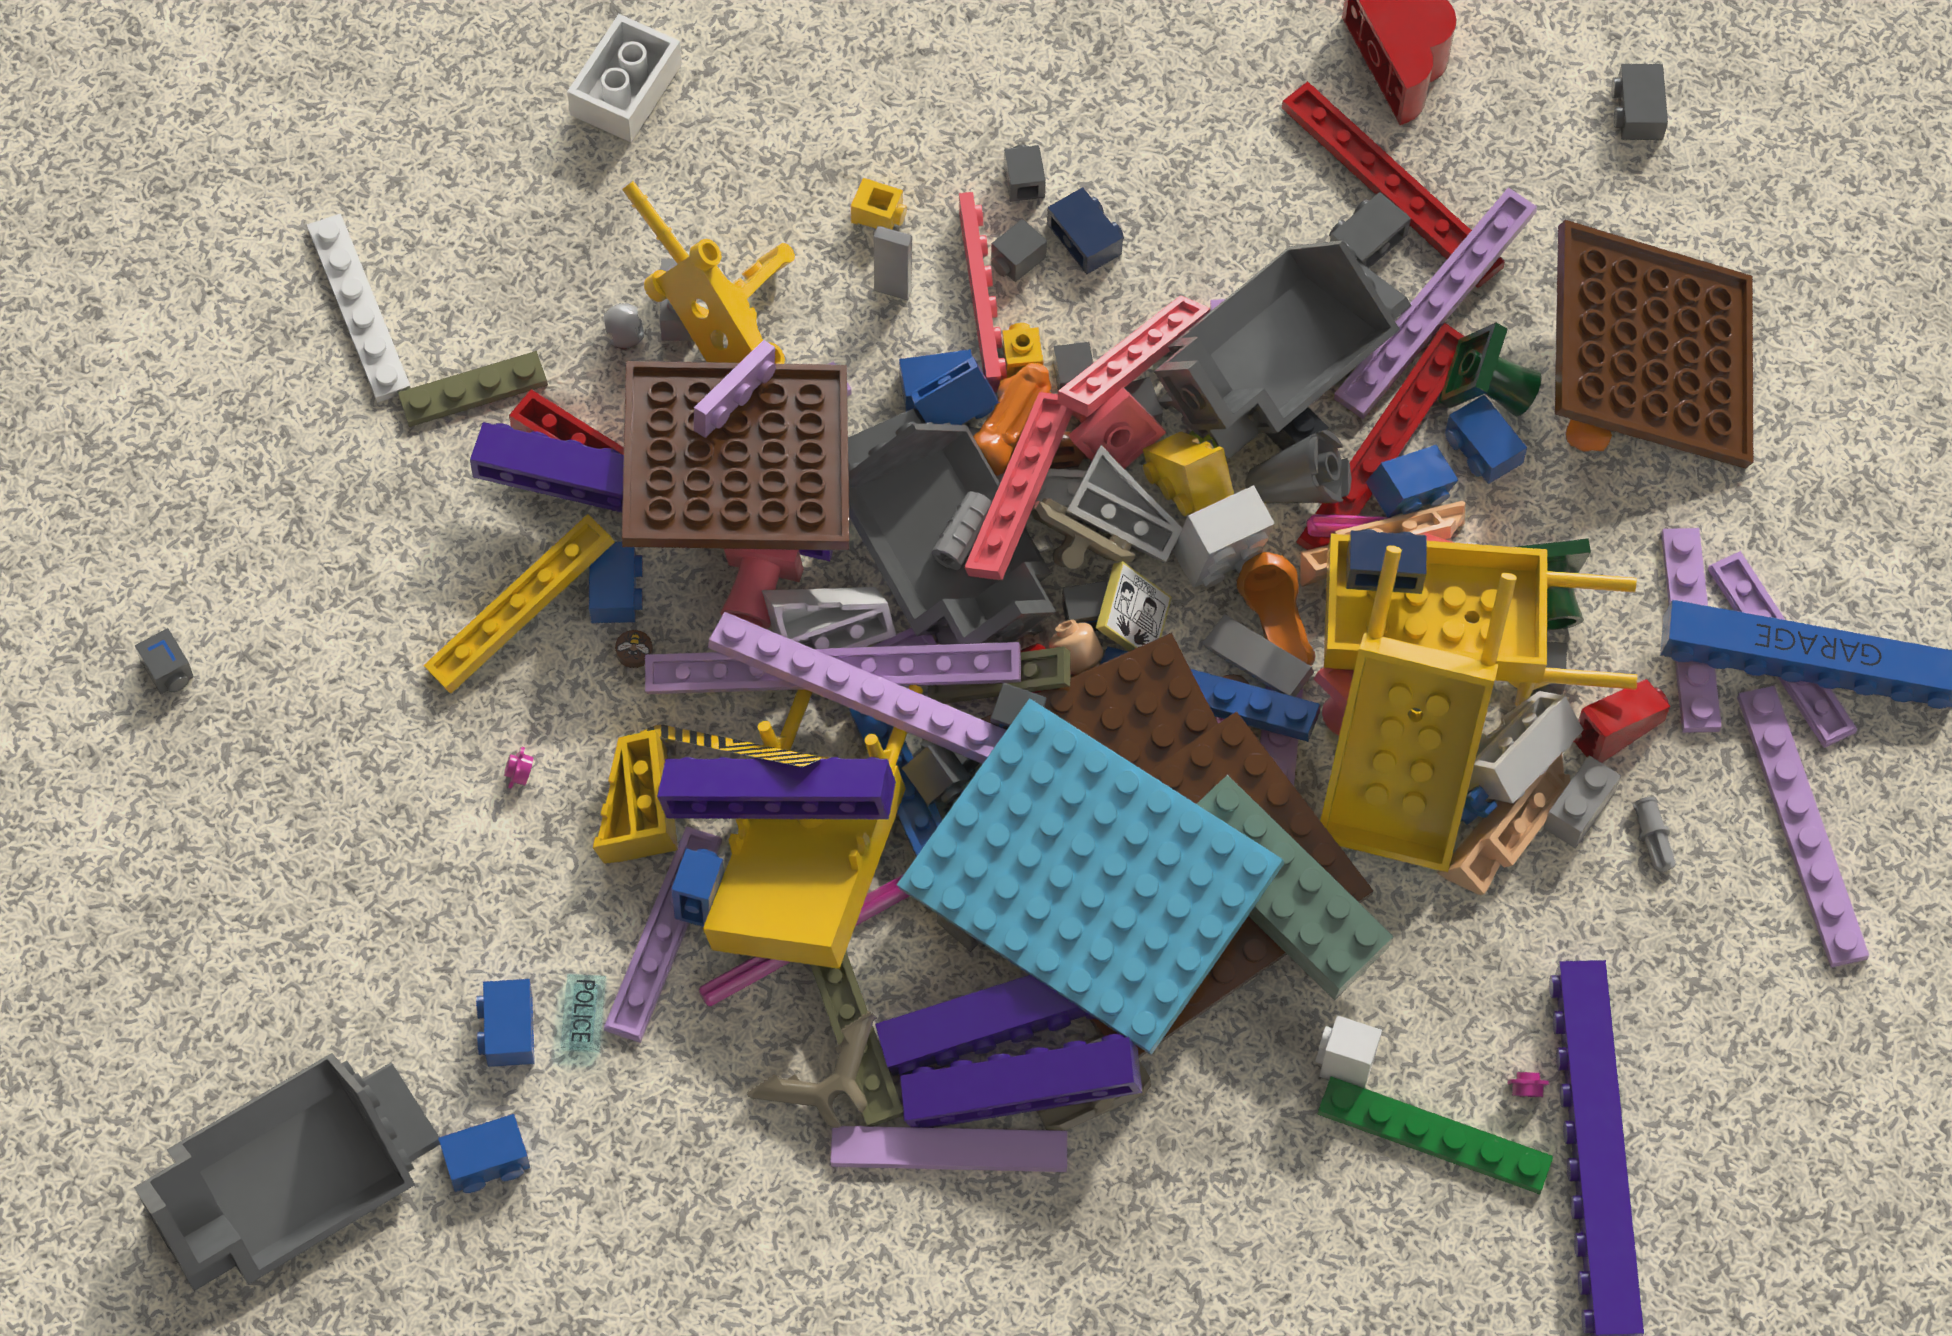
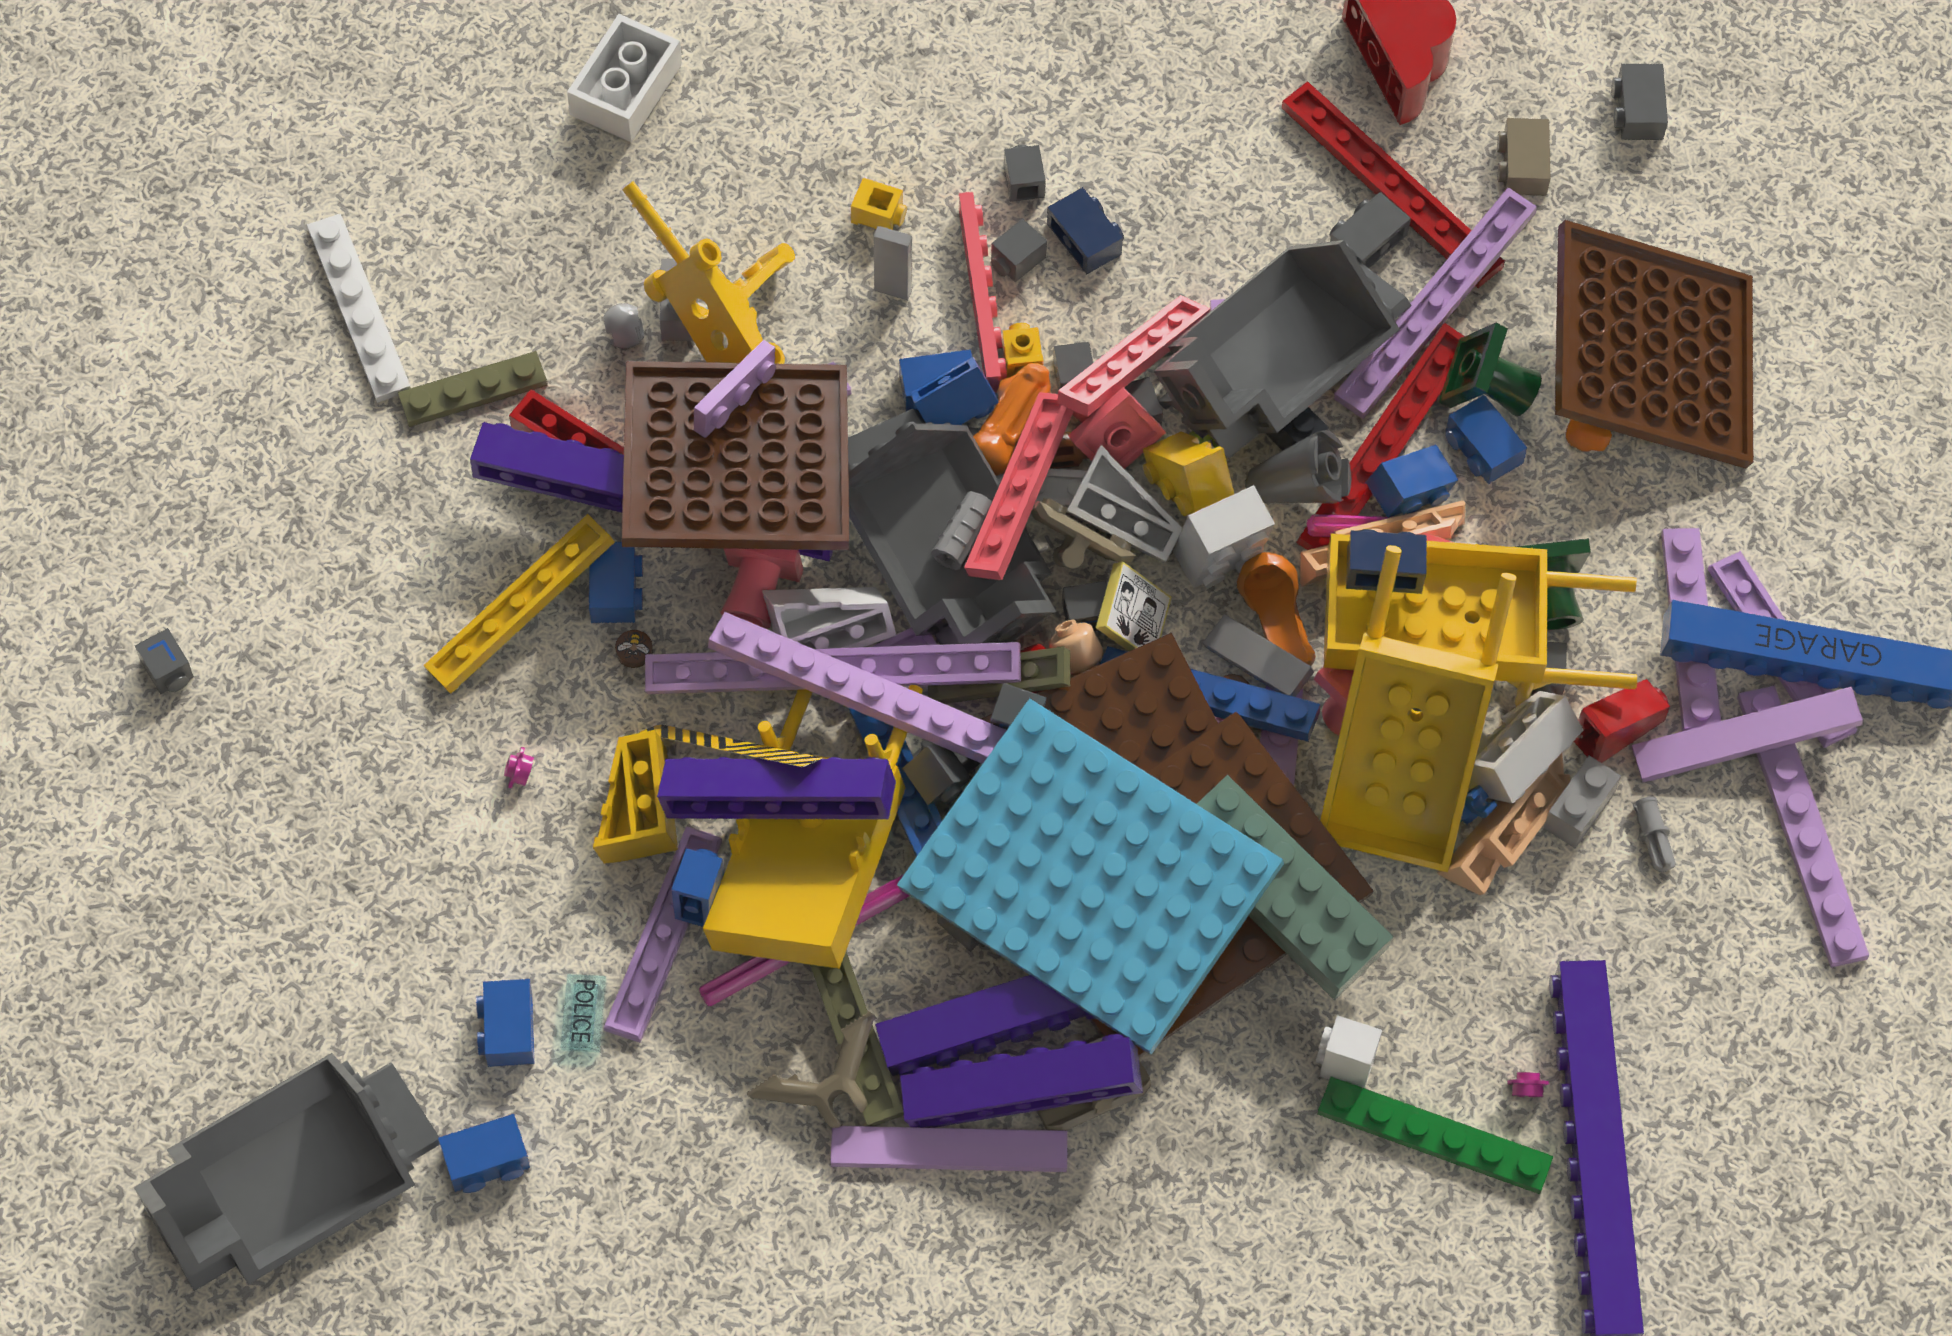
(1525, 156): none -> dark tan brick
(1747, 734): none -> lavender tile

